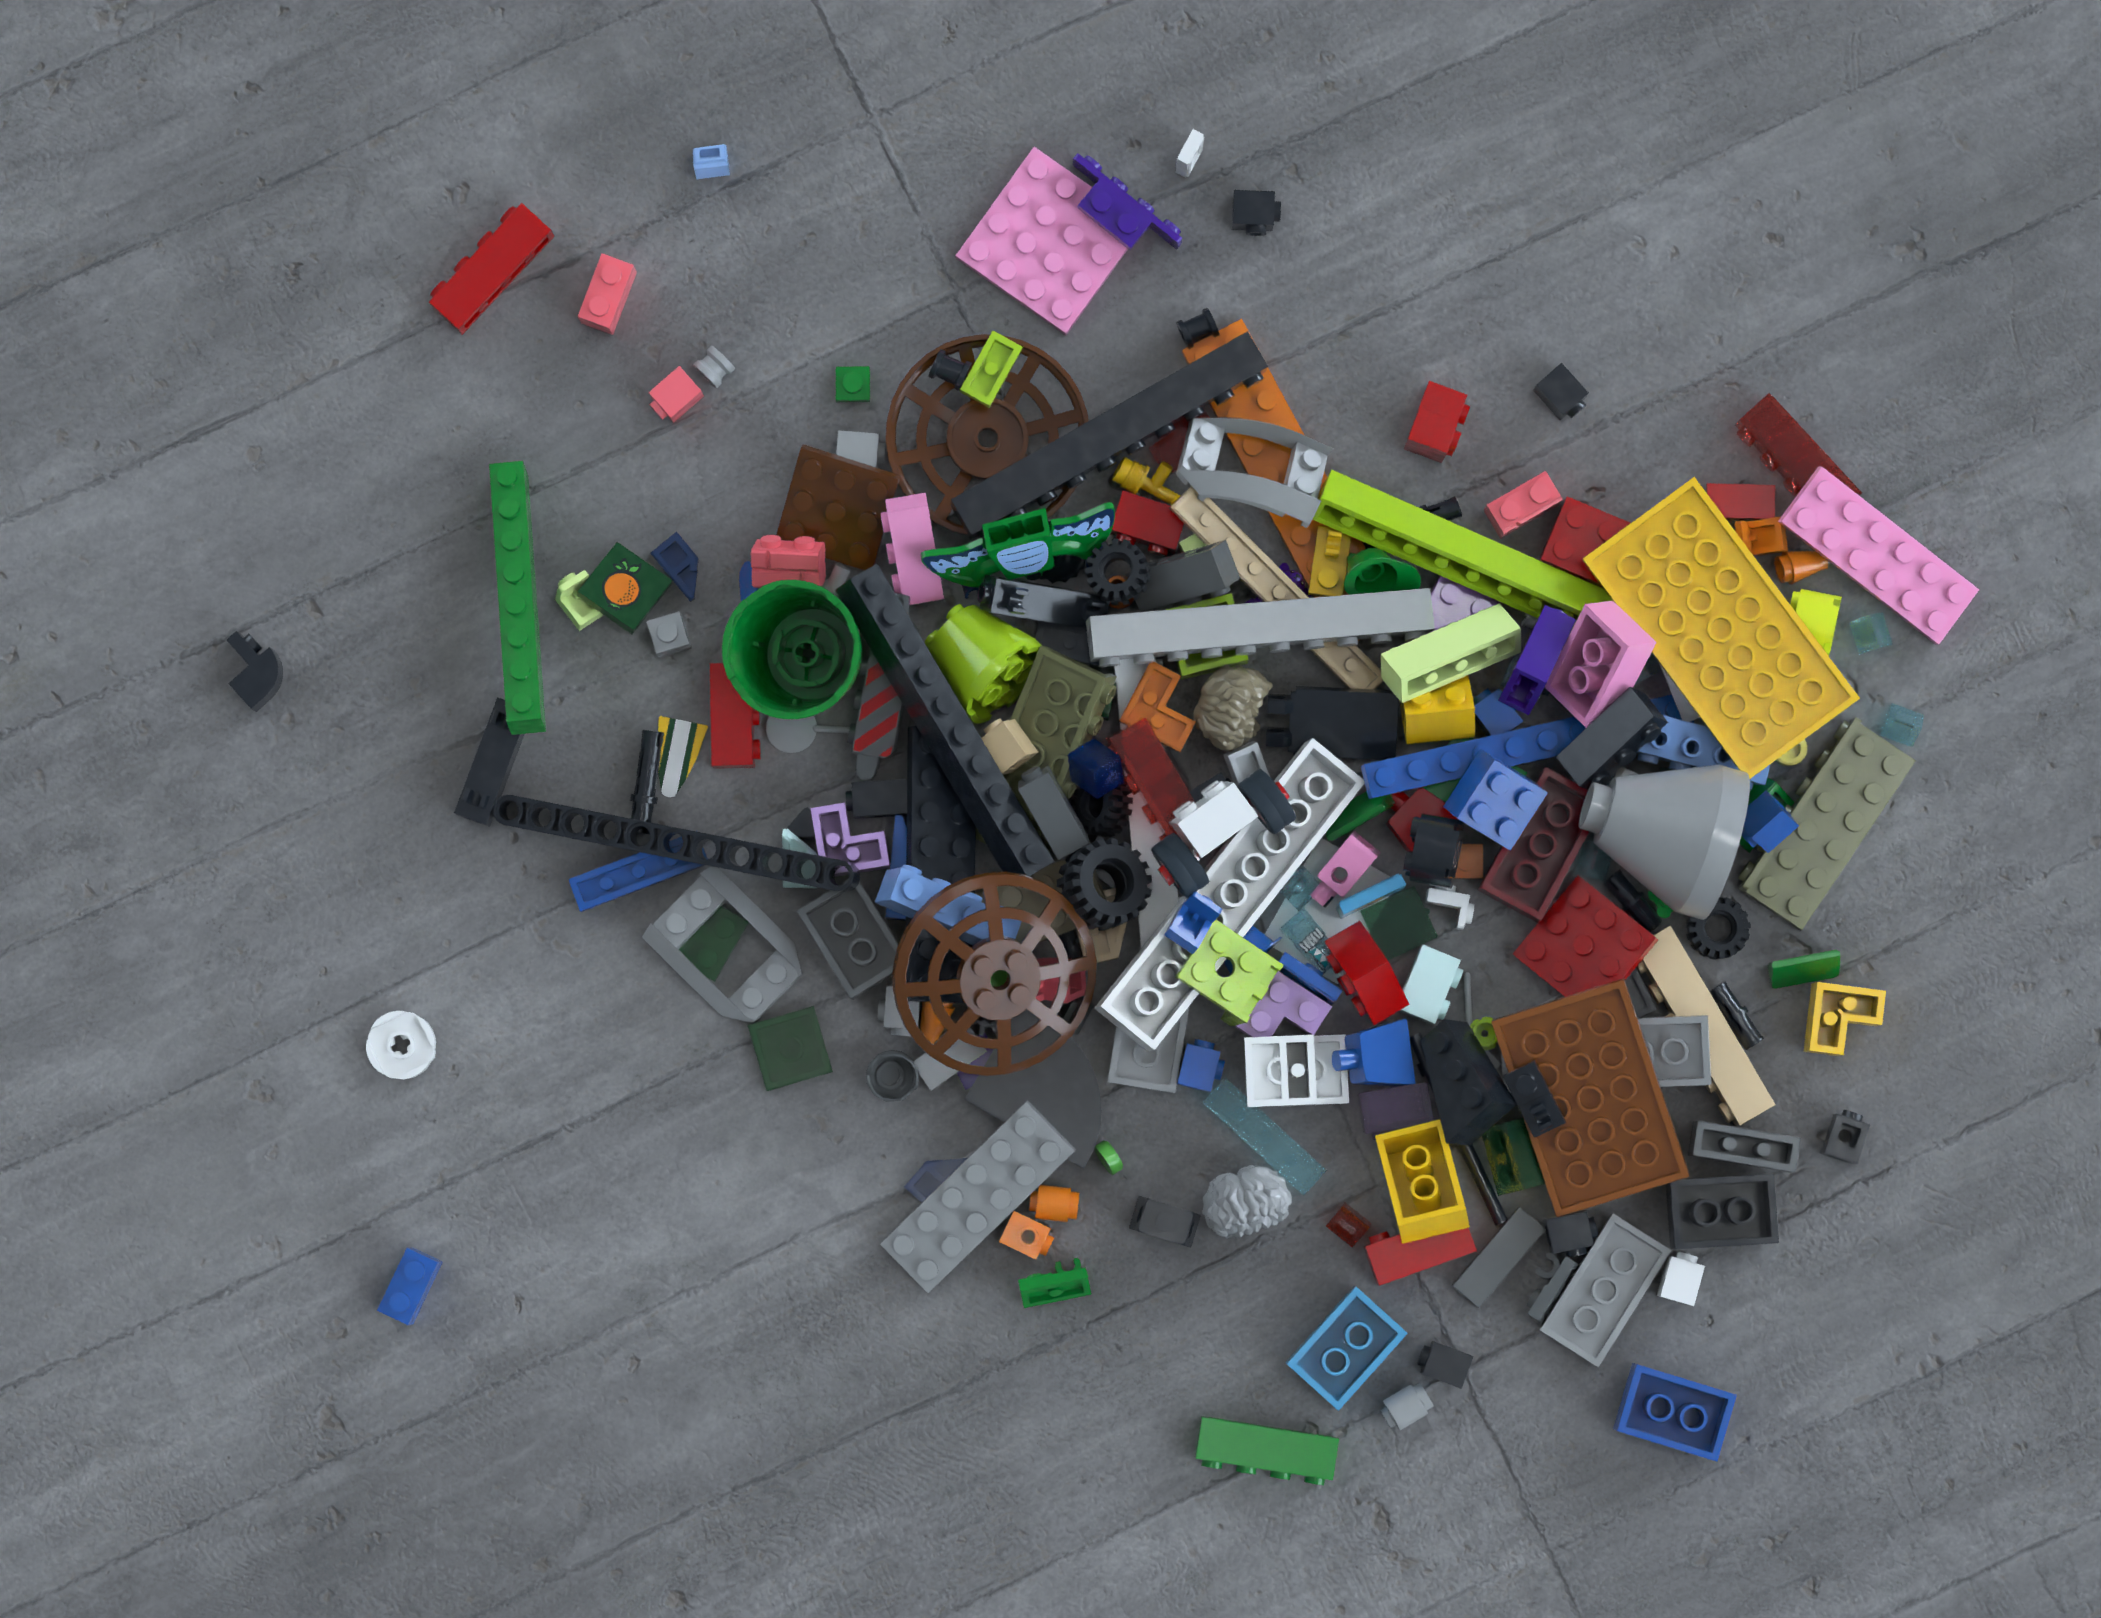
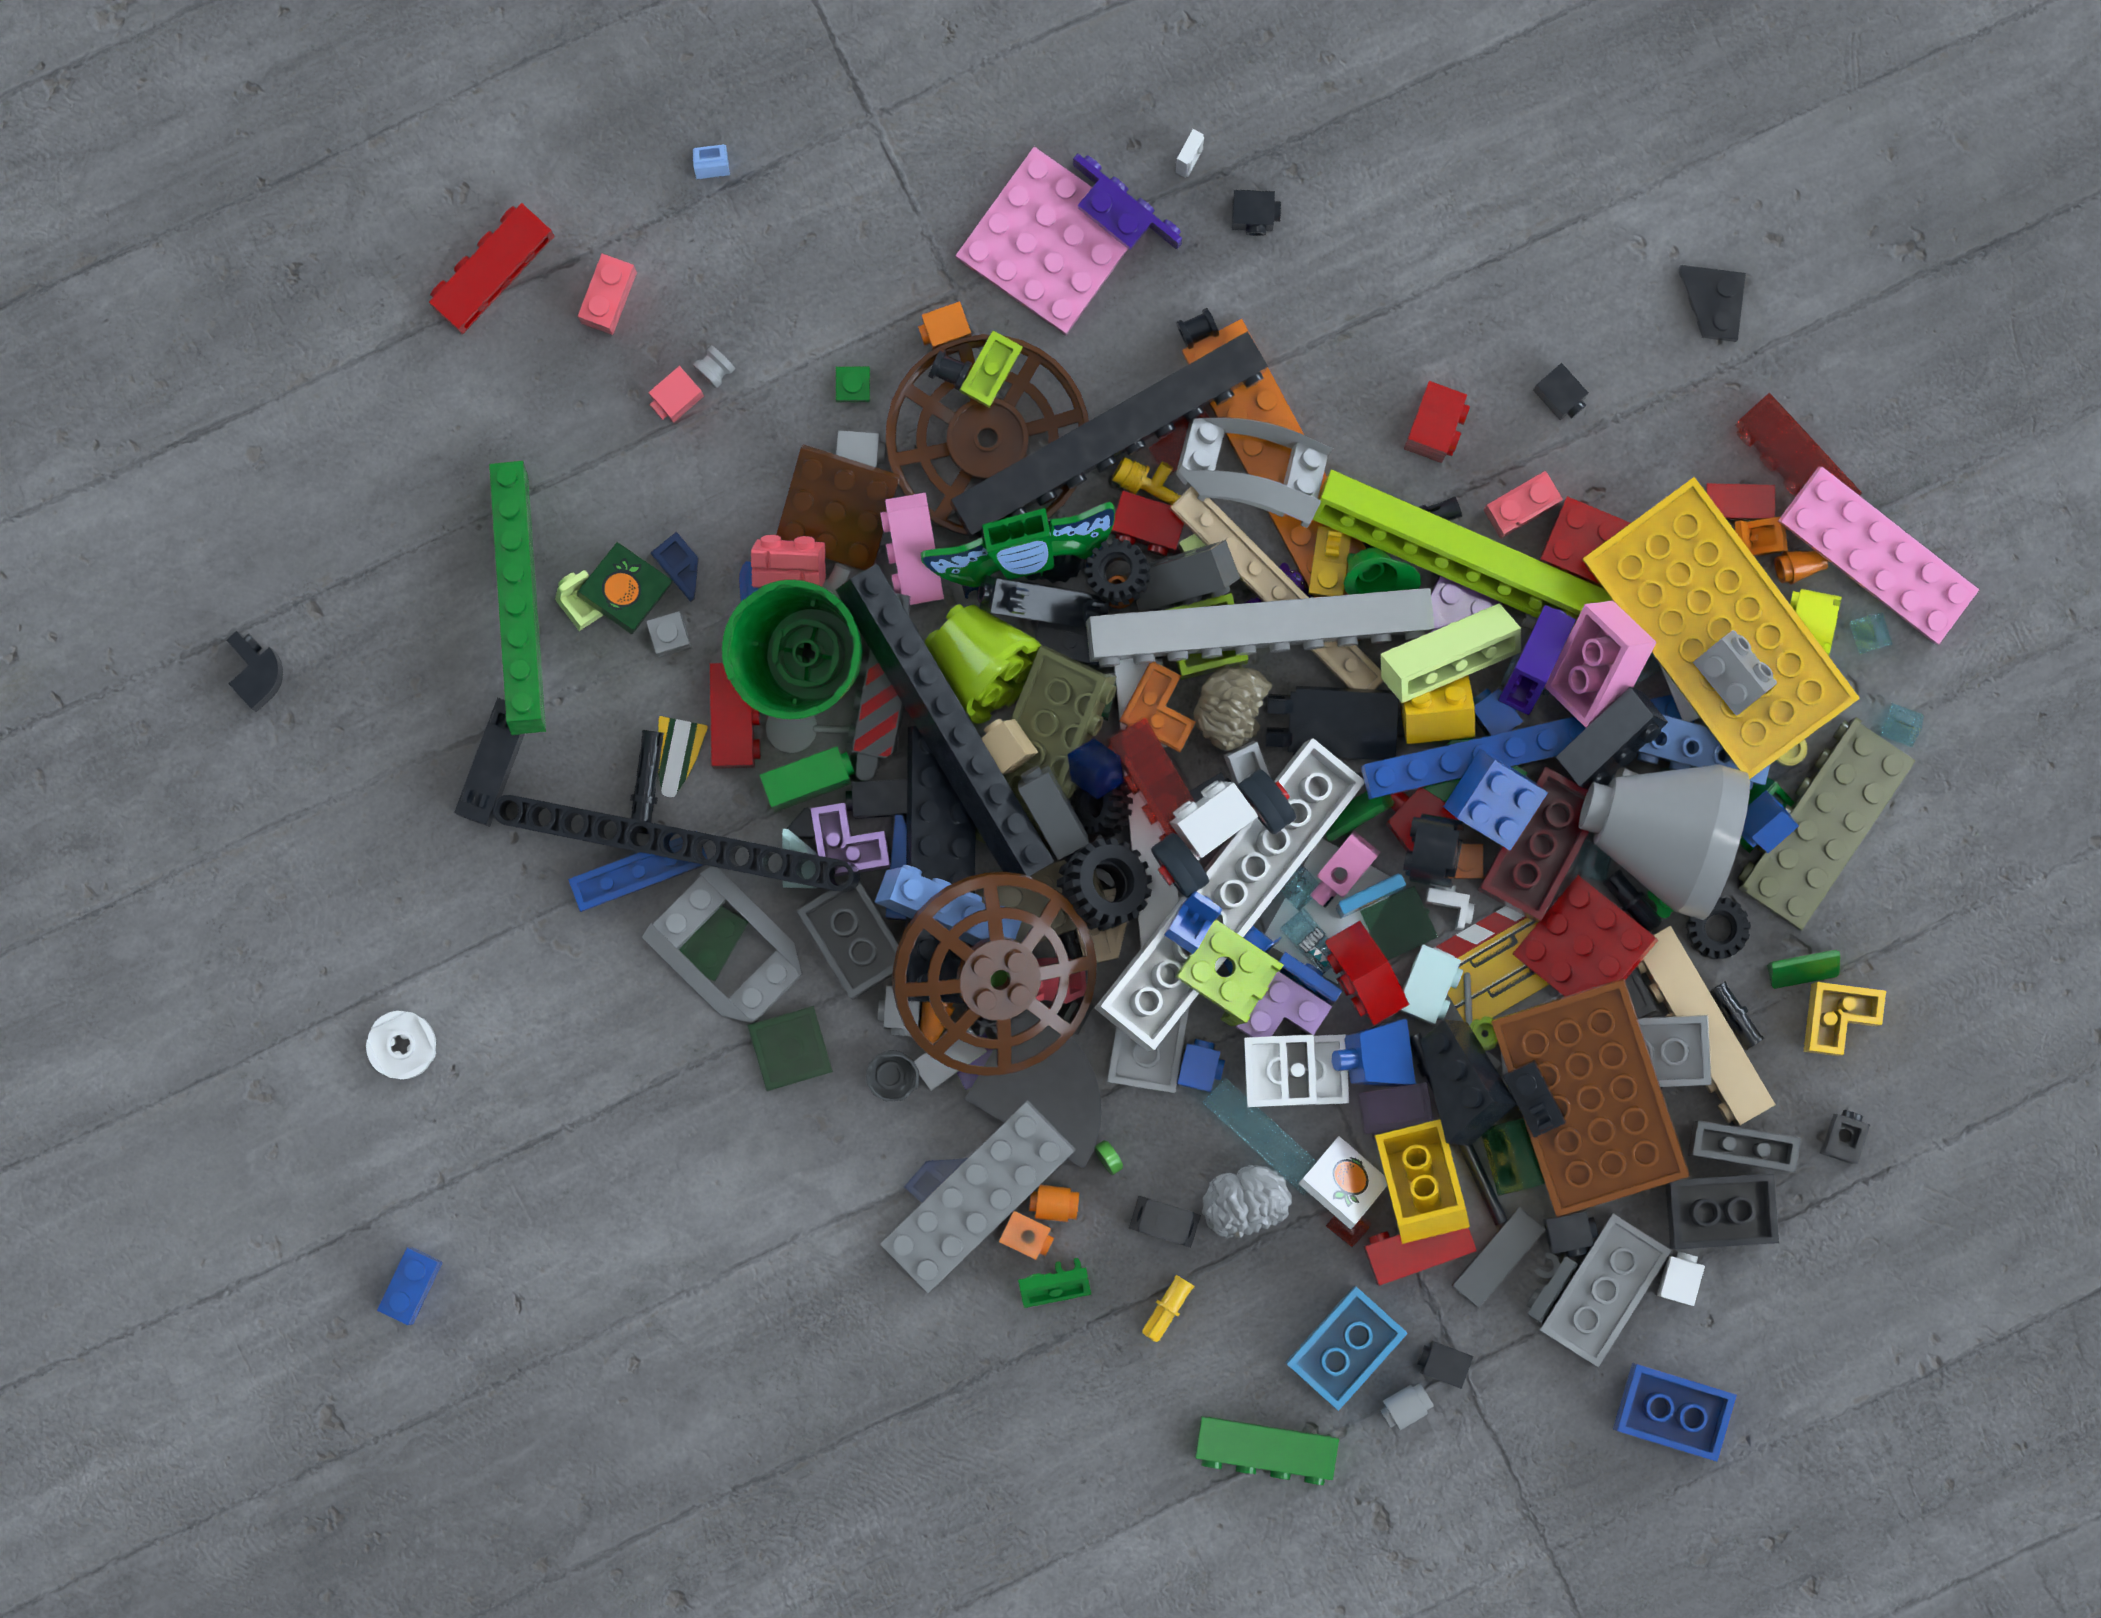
(807, 778): none -> green brick
(944, 325): none -> orange brick
(1167, 1308): none -> yellow axle
(1344, 1182): none -> white tile
(1488, 956): none -> sticker
(1715, 299): none -> black wing
(1735, 672): none -> light grey bracket

